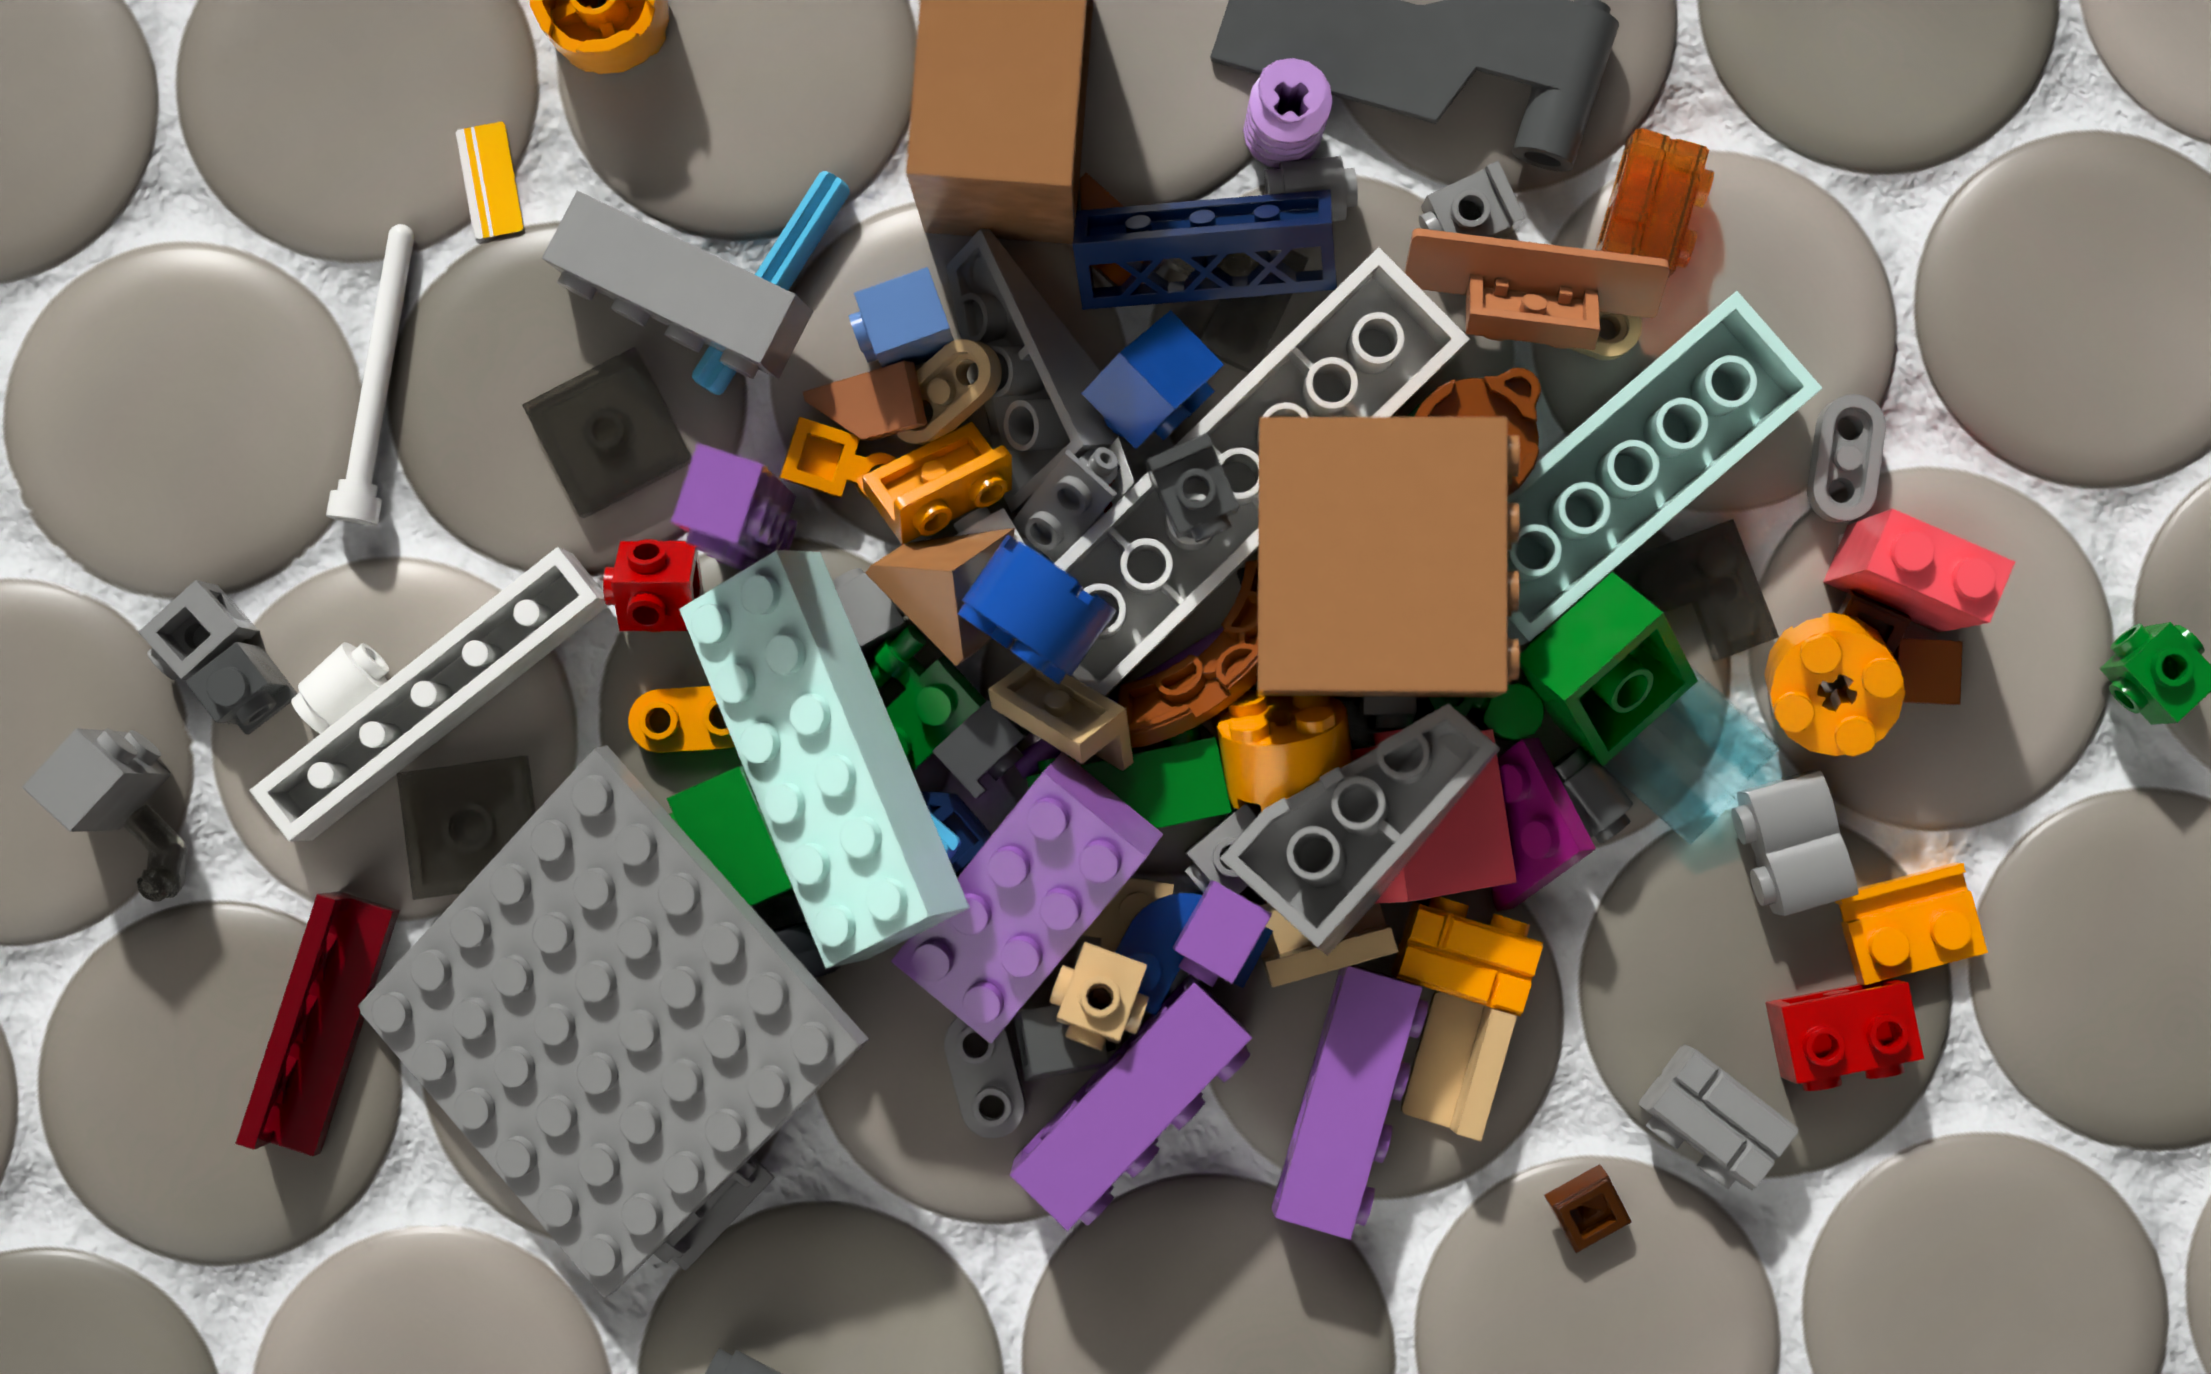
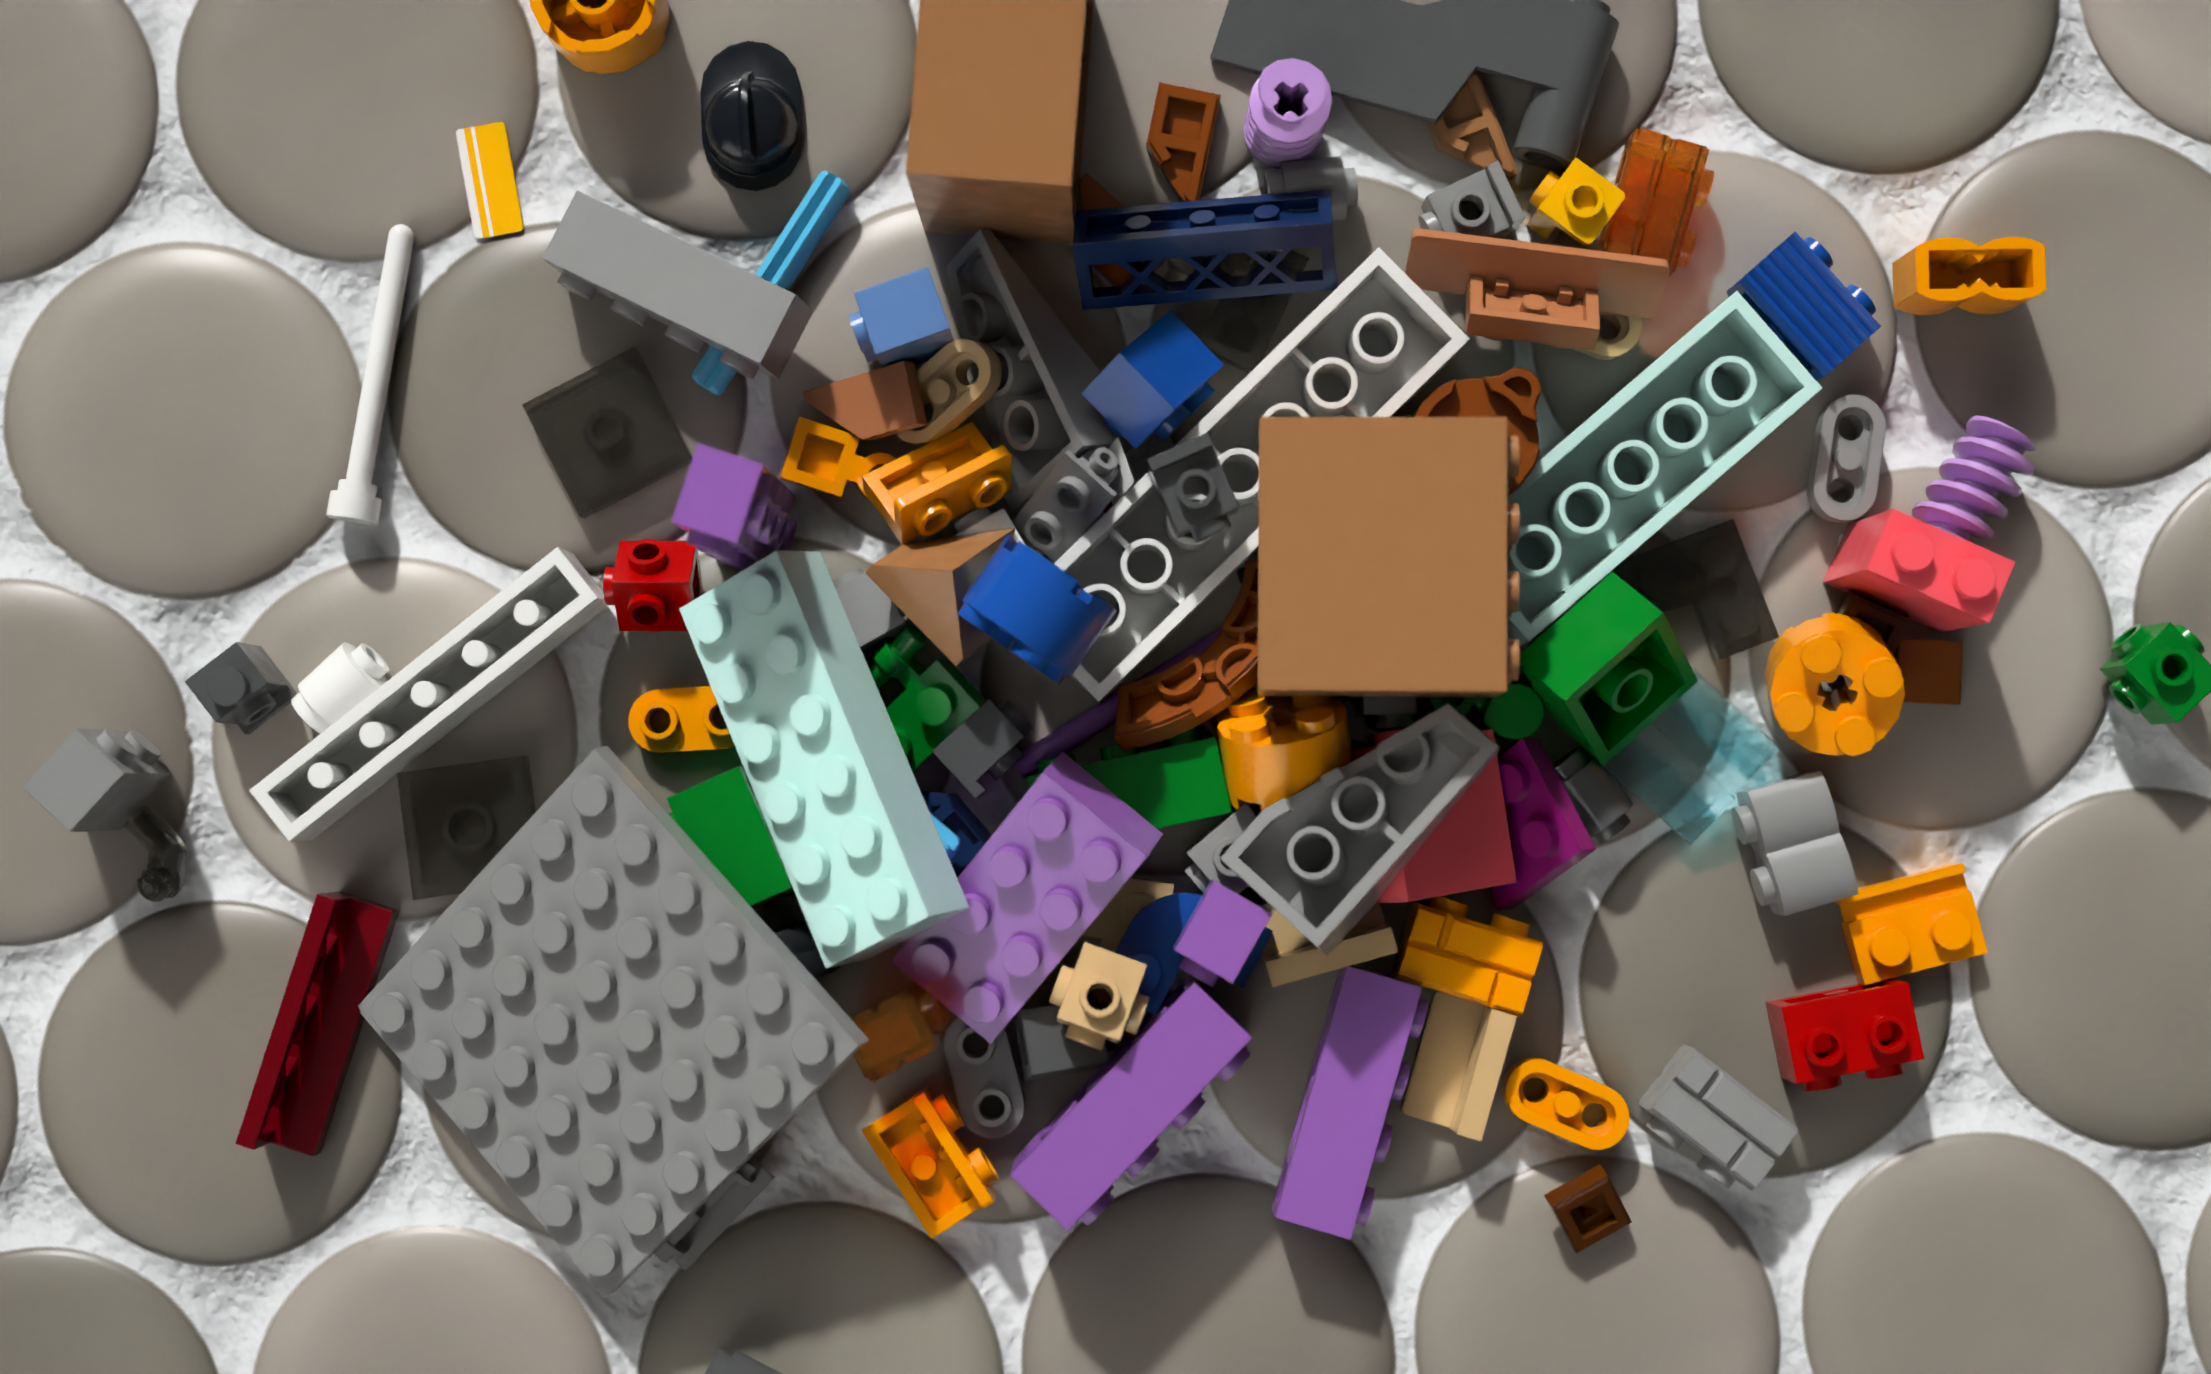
(173, 630): light grey brick -> none
(751, 116): none -> black piece
(899, 1030): none -> clear orange brick
(931, 1160): none -> light orange bracket
(1065, 715): tan panel -> none
(1182, 136): none -> dark orange tile
(1472, 131): none -> medium nougat tile
(1563, 1103): none -> light orange plate
(1575, 203): none -> yellow bracket
(1808, 304): none -> blue brick
(1969, 276): none -> light orange brick
(1976, 479): none -> lavender piece

